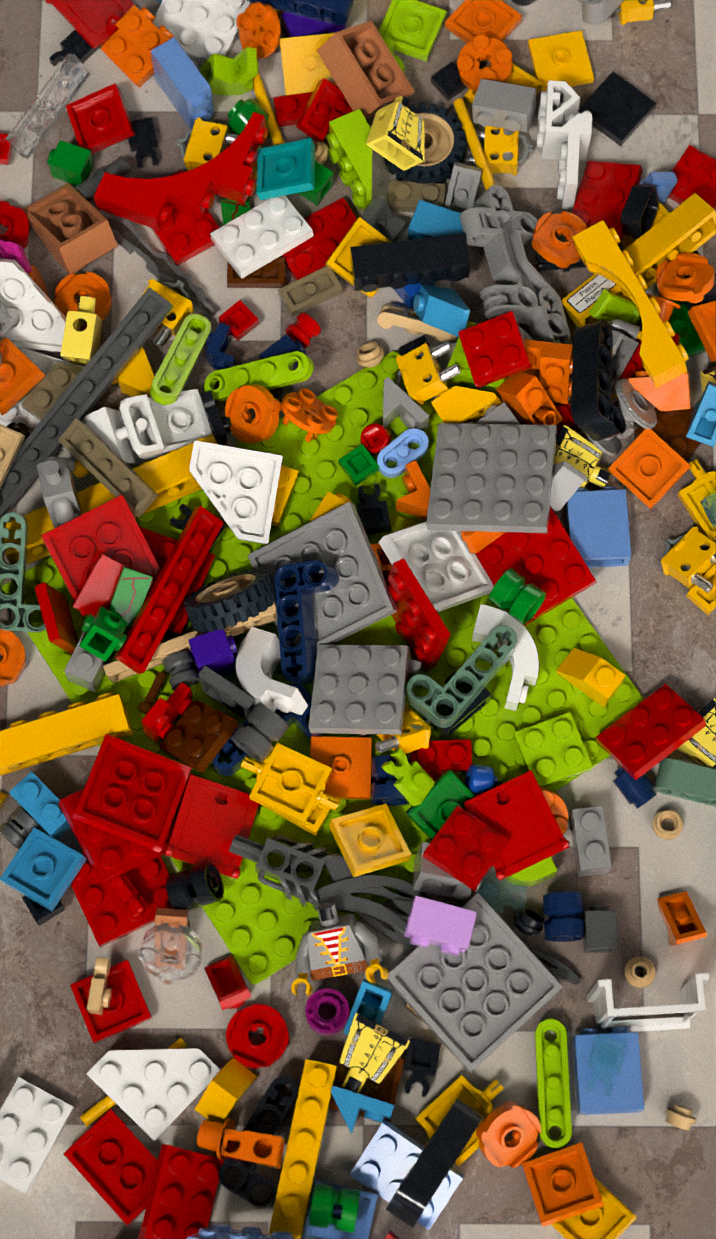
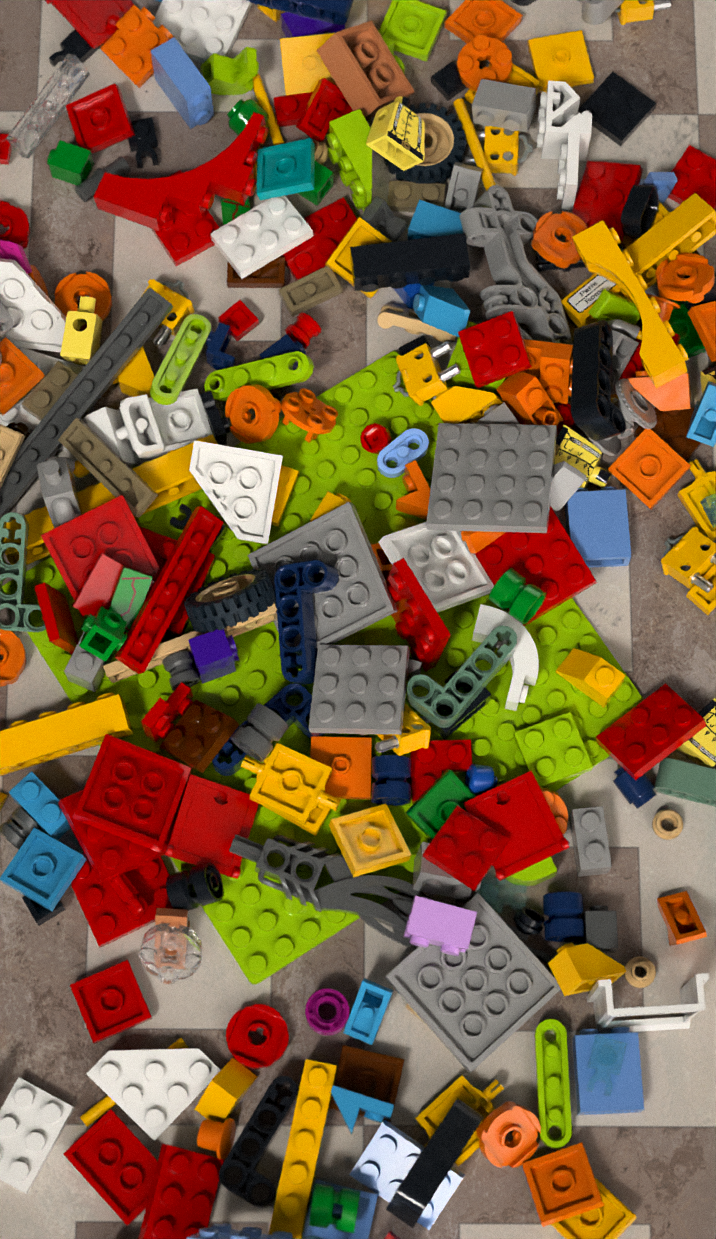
(70, 228): nougat slope -> none
(99, 993): tan plate -> none
(153, 693): reddish brown piece -> none
(158, 264): sword -> none
(205, 142): yellow piece -> none
(226, 692): dark grey plate -> none
(228, 983): red tile -> none
(253, 1147): orange leg -> none
(255, 667): white arch -> none
(259, 29): orange plate -> none
(336, 948): torso -> none
(358, 465): green plate -> none
(369, 354): tan plate -> none
(369, 1052): light yellow torso -> none
(373, 512): black plate -> none
(398, 403): light grey slope -> none
(411, 778): lime plate -> none
(422, 1061): black plate -> none
(581, 966): none -> yellow slope
(680, 1117): tan plate -> none

